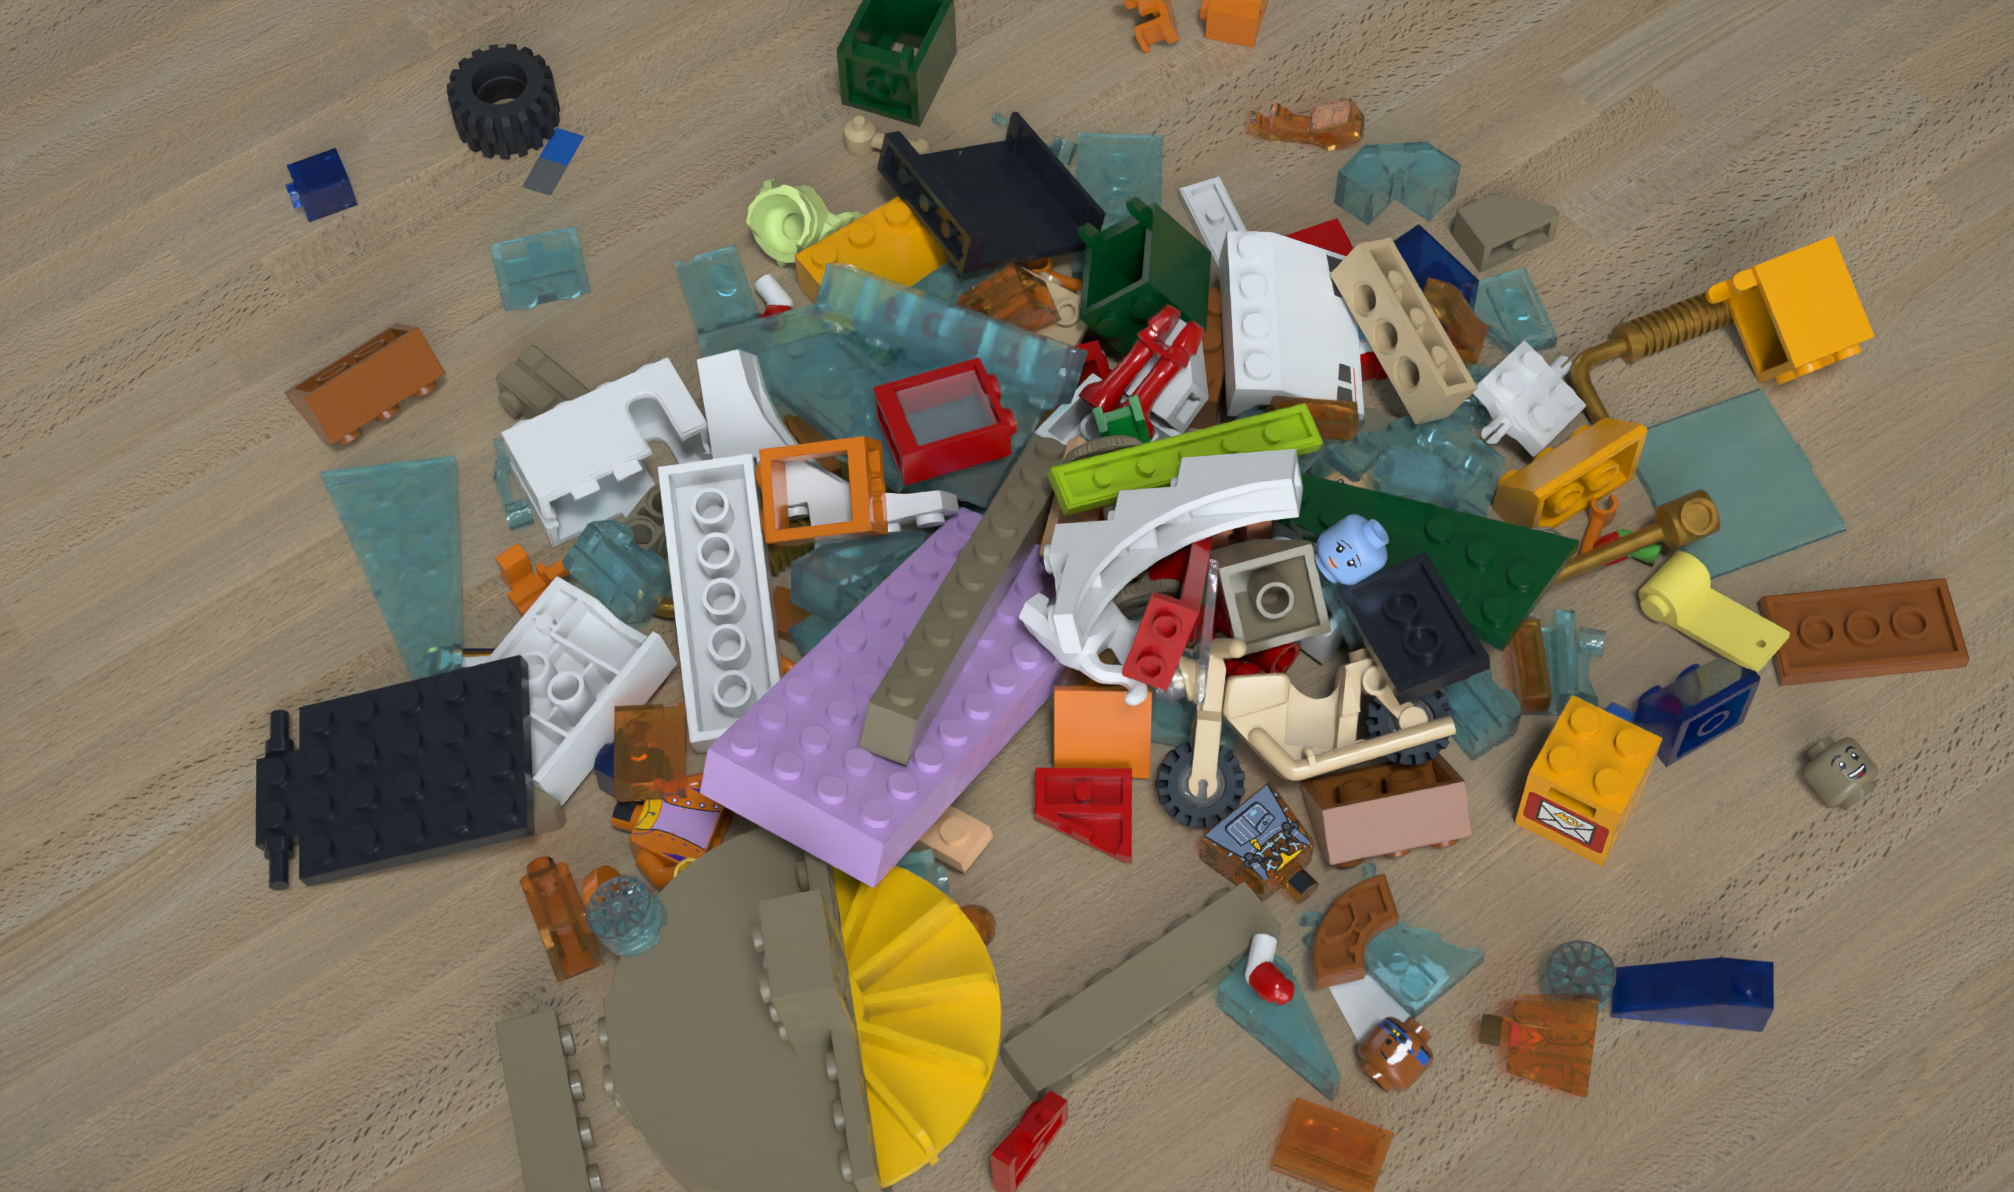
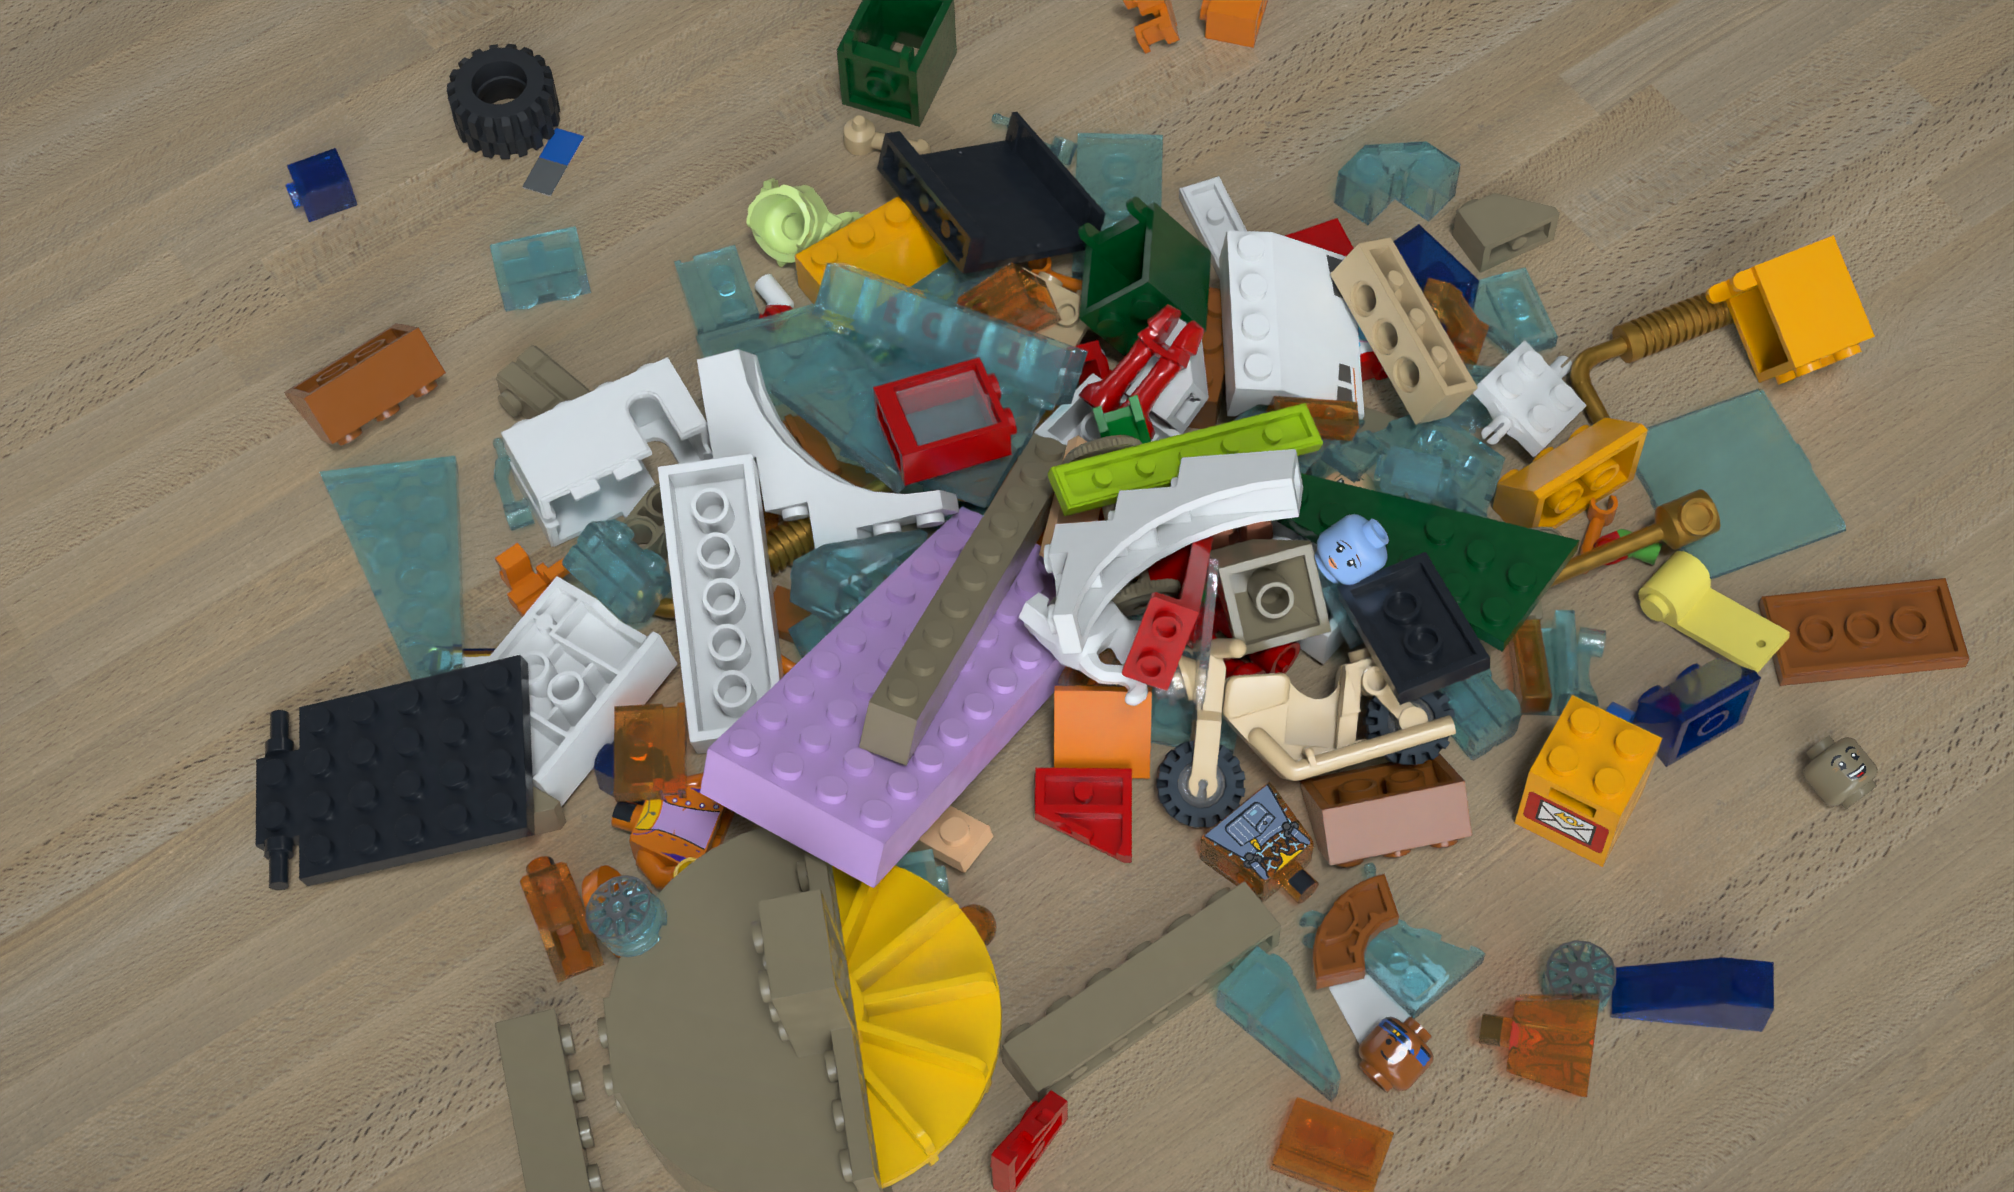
(866, 491): orange window -> none
(1264, 975): red arm -> none
(1327, 126): clear orange piece -> none

